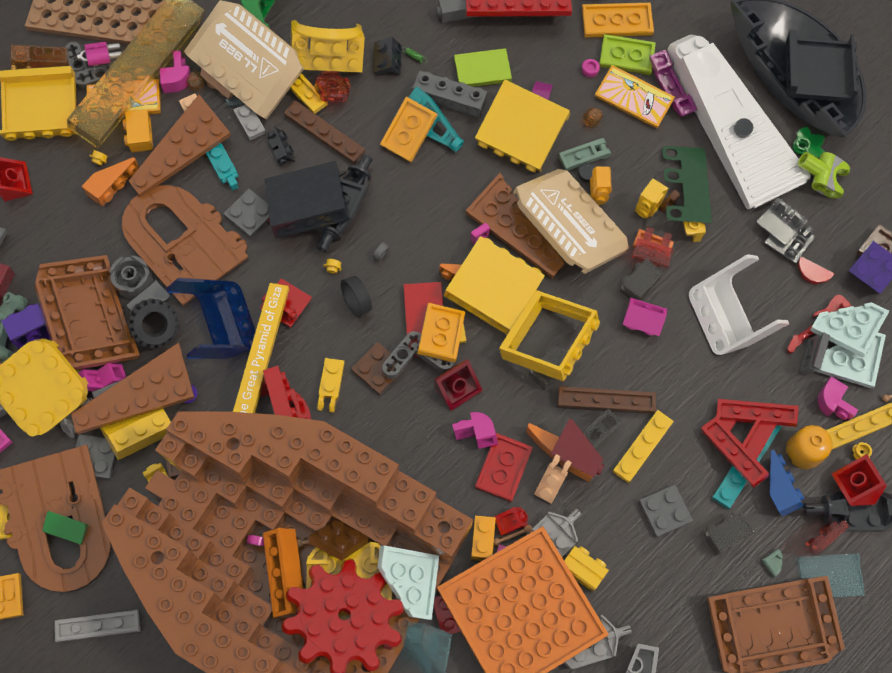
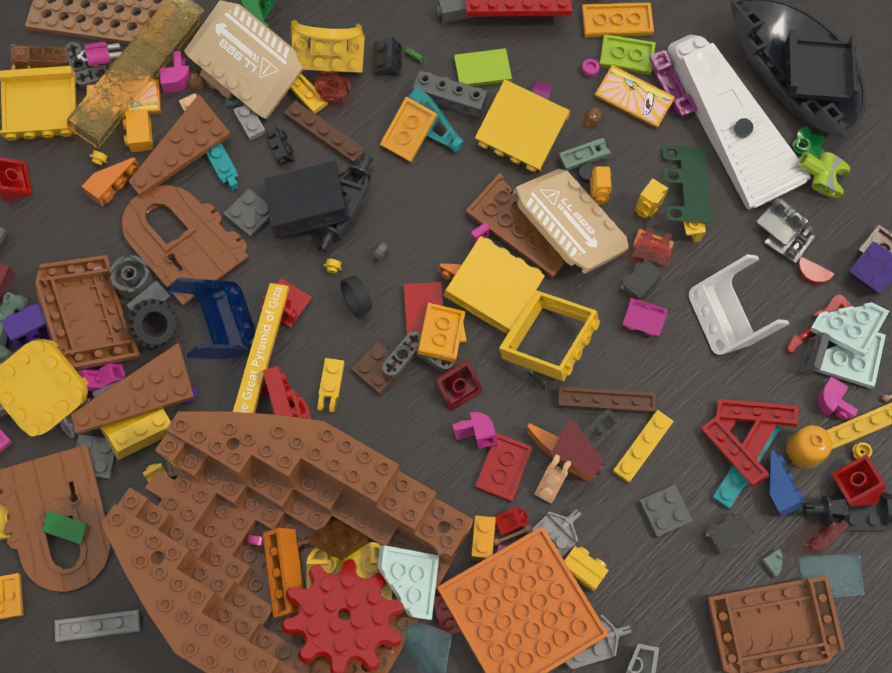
(669, 201): reddish brown tile -> none

